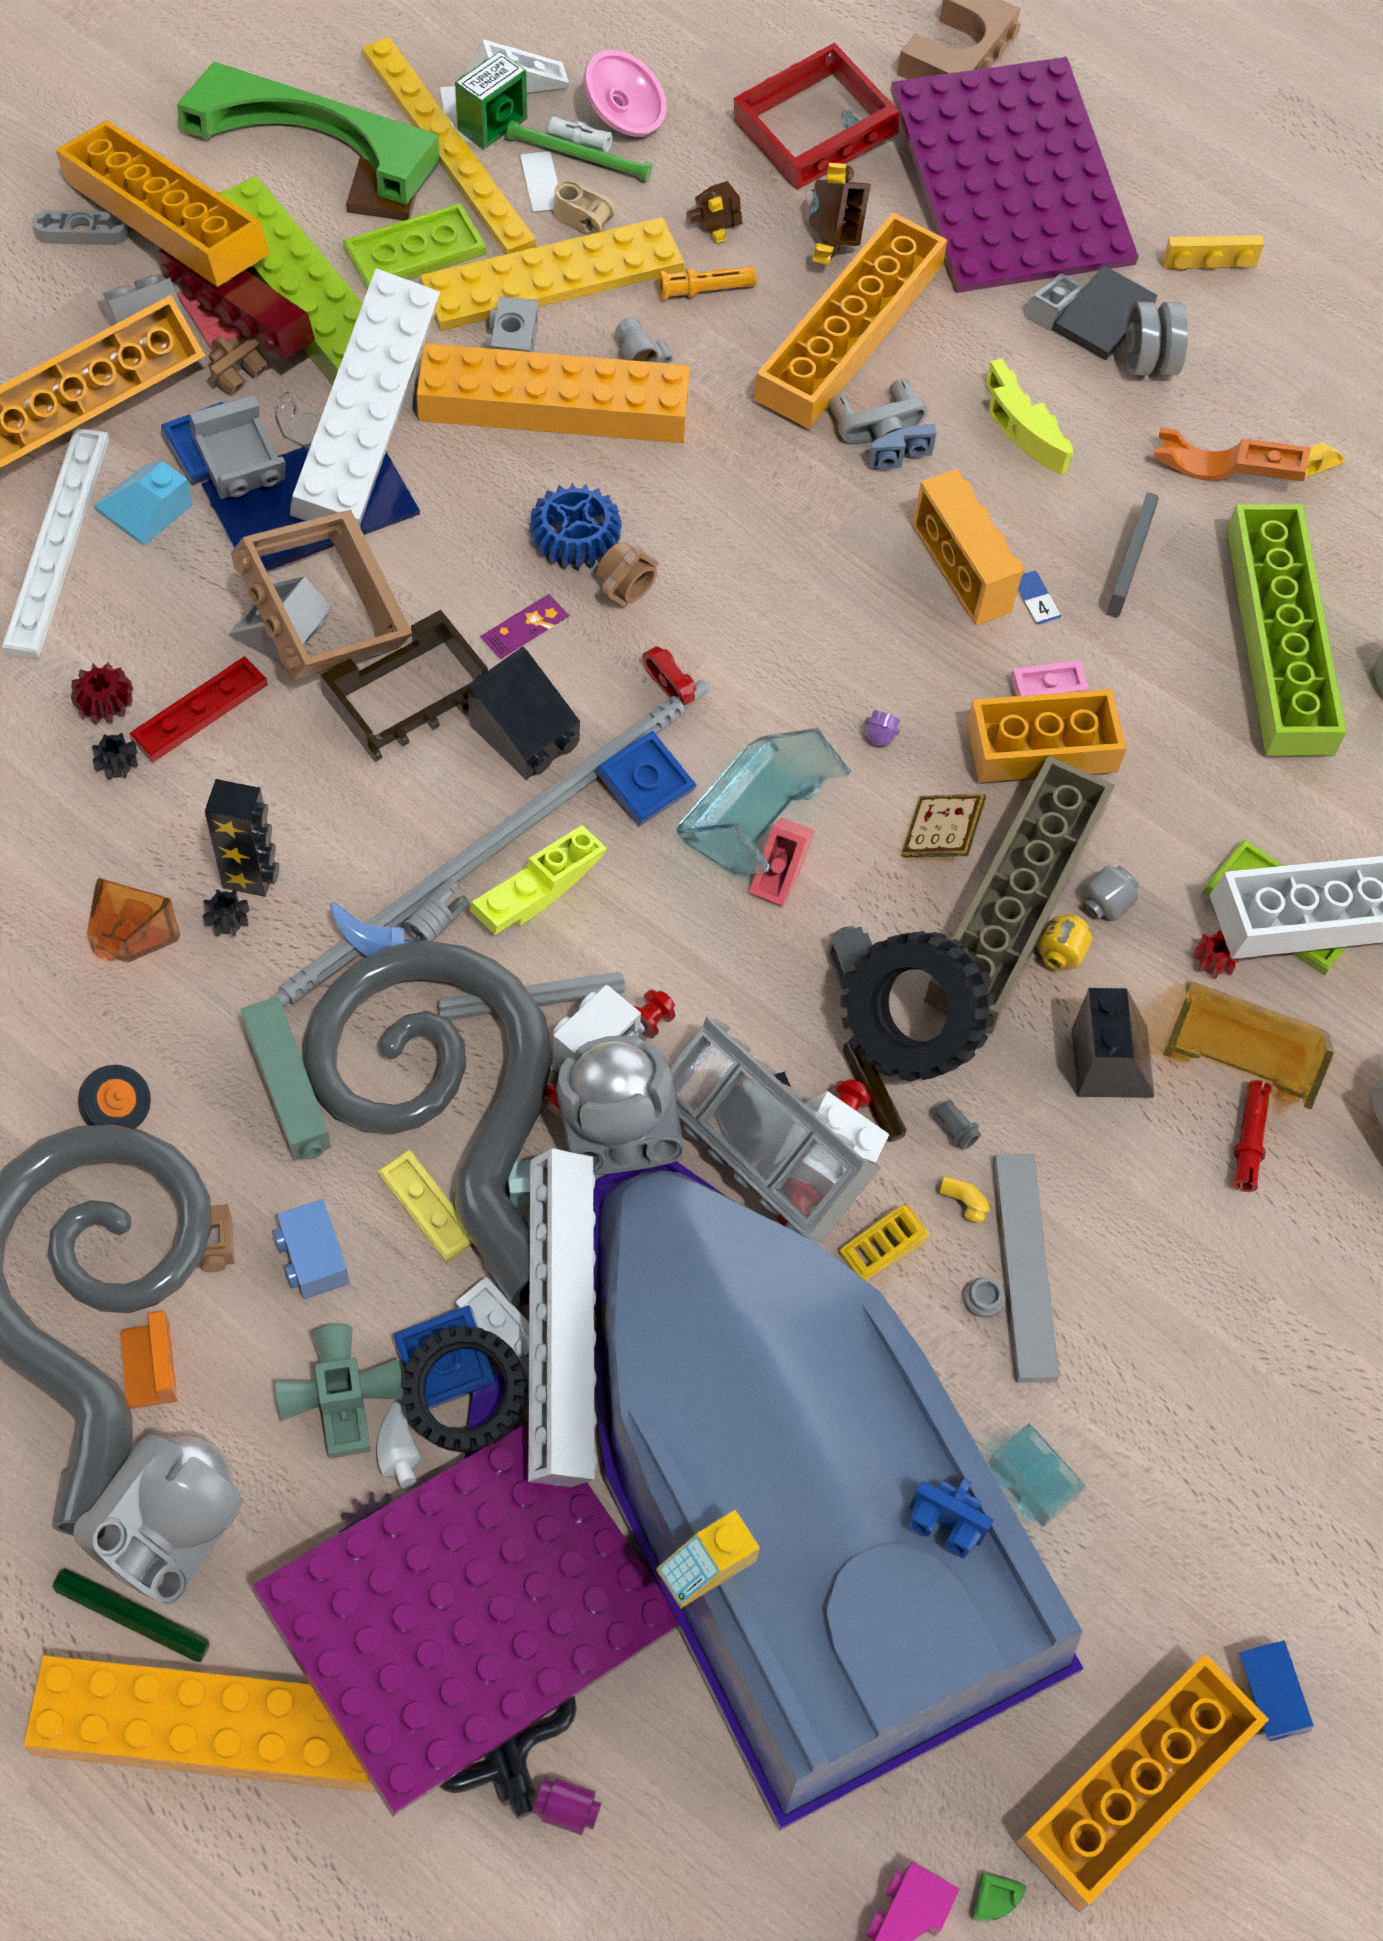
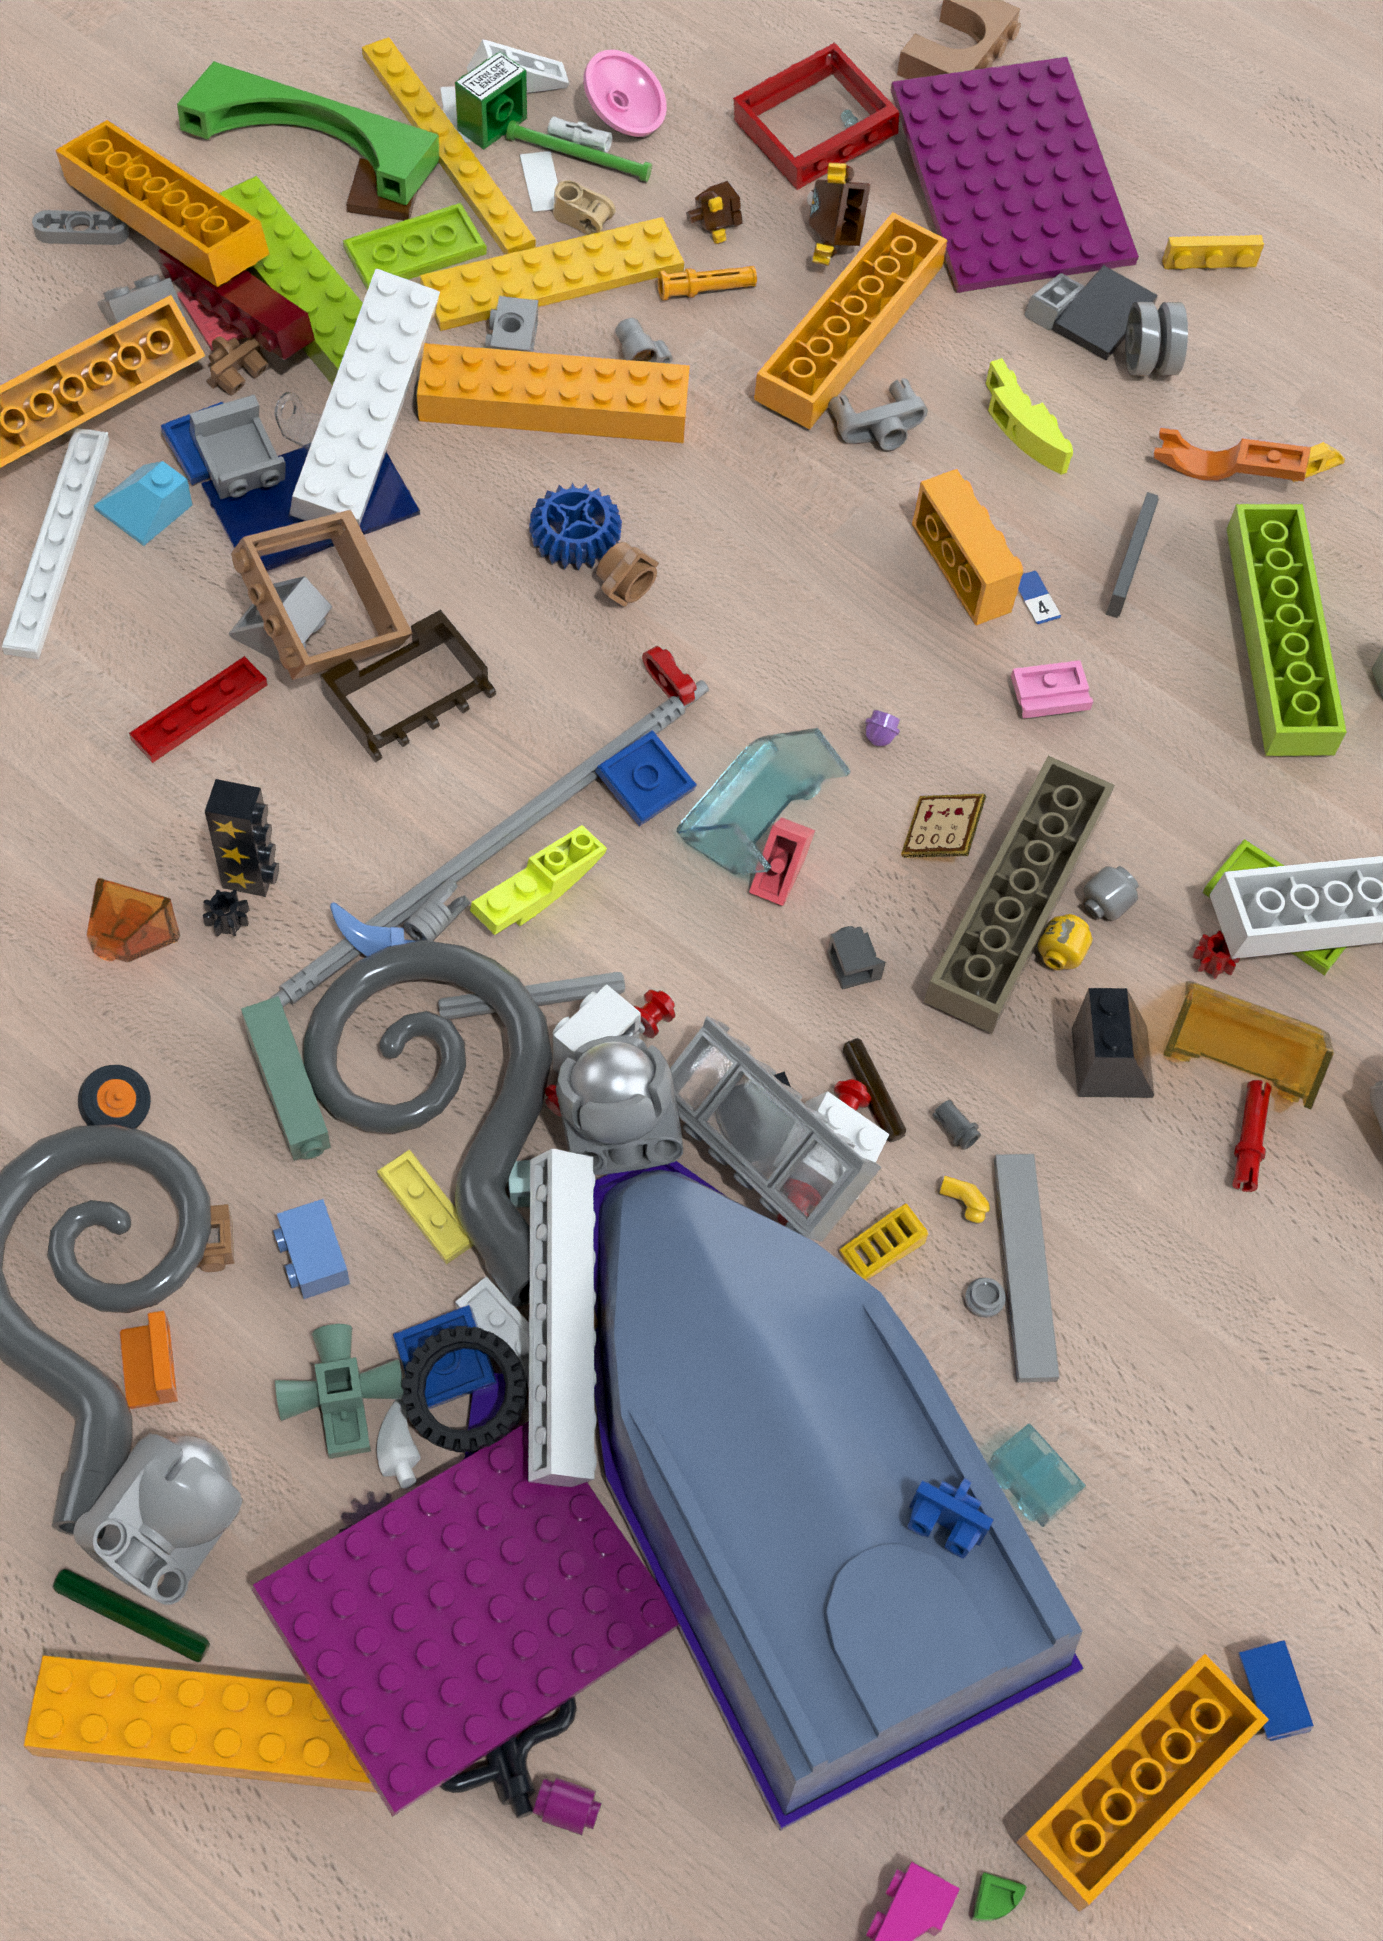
(102, 693): dark red gear -> none
(114, 756): black gear -> none
(522, 714): black slope -> none
(524, 626): magenta sticker -> none
(709, 1559): slope -> none
(871, 1016): black tyre -> none
(890, 449): sand blue slope -> none
(1019, 732): light orange brick -> none

